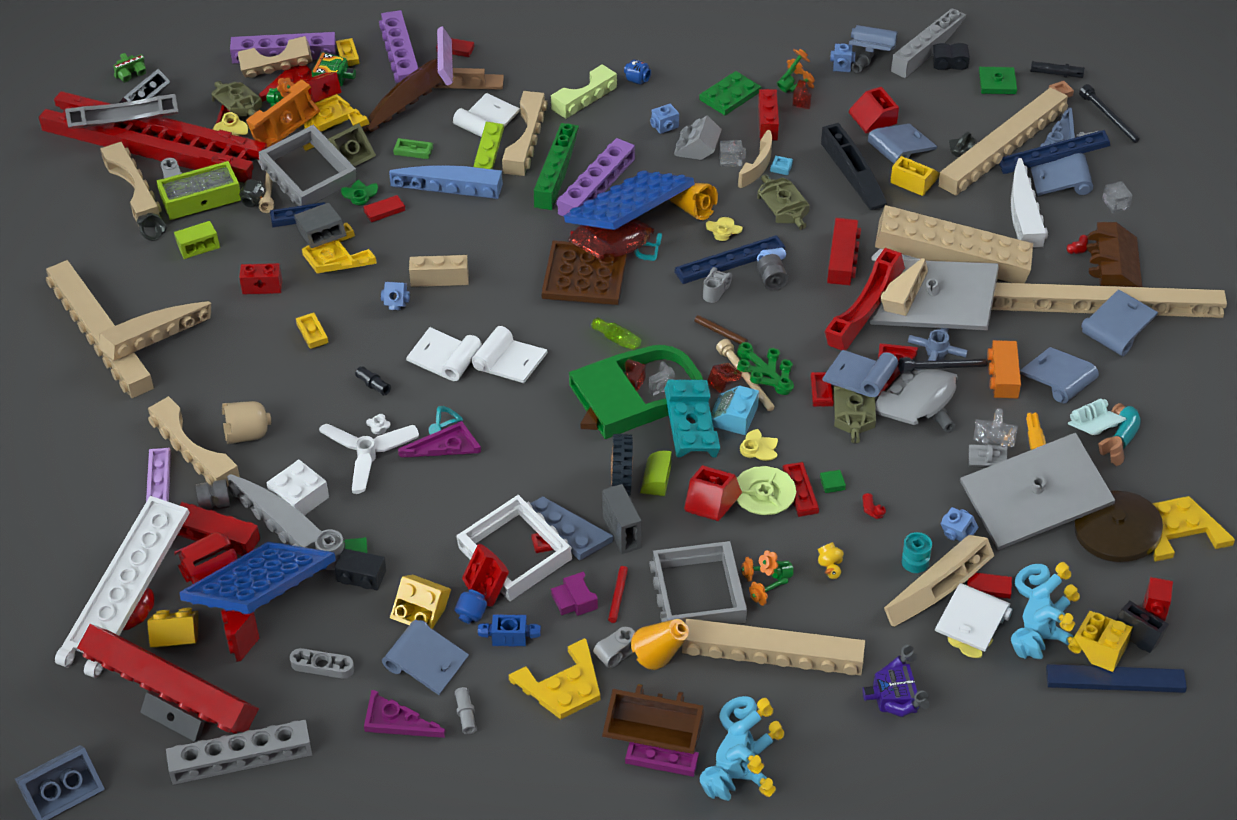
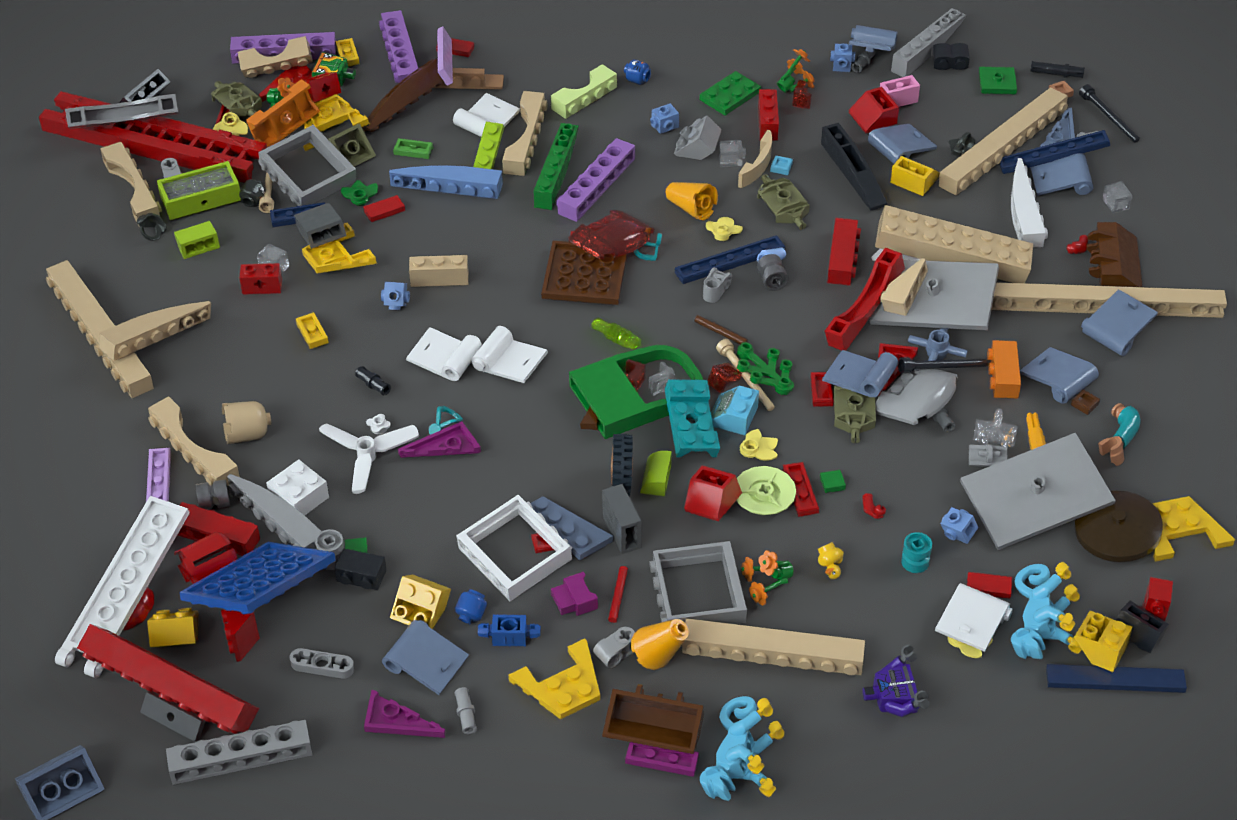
(128, 65): bright green hips -> none
(273, 254): none -> clear brick
(485, 574): red slope -> none
(628, 200): blue plate -> none
(902, 90): none -> bright pink brick
(940, 579): tan slope -> none
(1085, 402): none -> reddish brown tile
(1094, 417): light aqua hinge -> none

